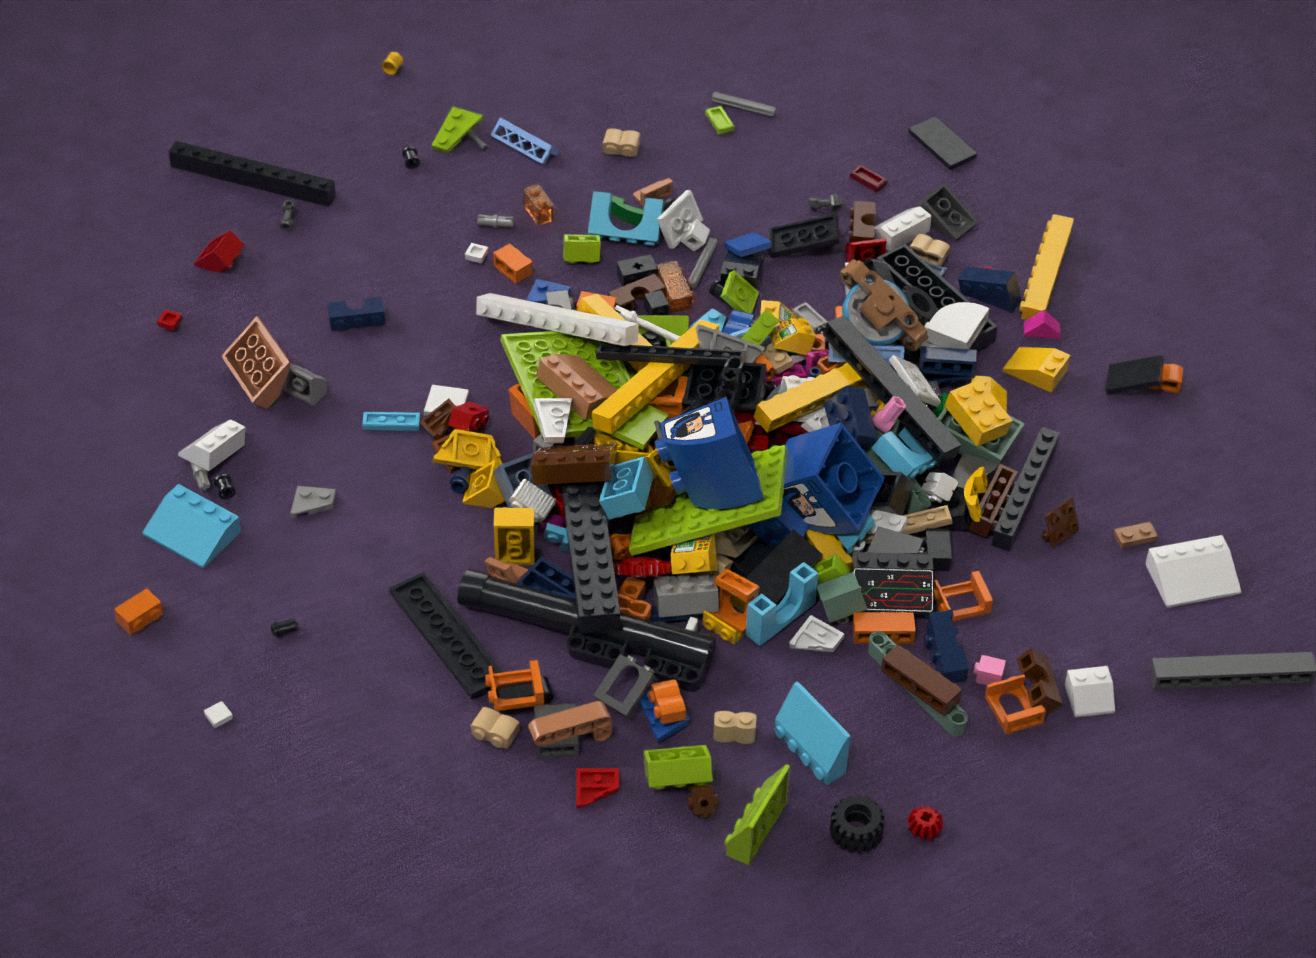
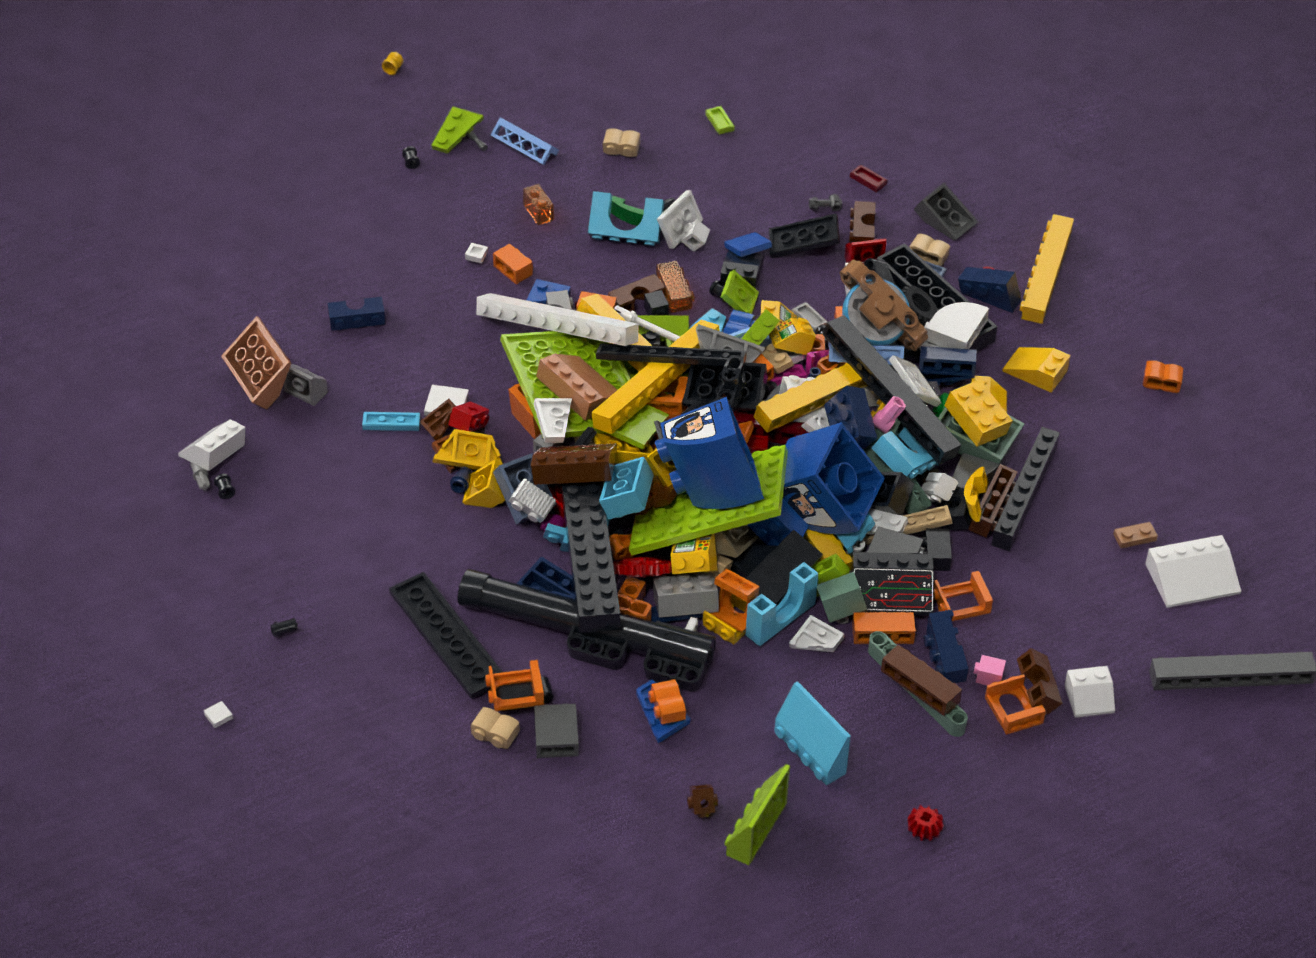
(138, 611): orange brick -> none
(169, 320): red plate -> none
(192, 526): medium azure slope -> none
(220, 252): red slope -> none
(252, 173): black brick -> none
(289, 211): dark grey bar -> none
(312, 500): light grey wing -> none
(495, 221): light grey pin -> none
(505, 571): nougat panel -> none
(514, 535): yellow brick -> none
(572, 723): nougat beam -> none
(581, 248): lime brick -> none
(595, 784): red wing -> none
(626, 708): dark grey panel -> none
(635, 269): black brick -> none
(656, 191): nougat panel -> none
(678, 766): lime brick -> none
(702, 262): light grey axle -> none
(734, 727): tan brick -> none
(744, 104): light grey axle -> none
(854, 837): black tyre -> none
(903, 227): white slope -> none
(942, 143): black tile -> none
(1042, 326): dark pink slope -> none
(1061, 523): reddish brown hinge -> none
(1134, 374): black tile -> none

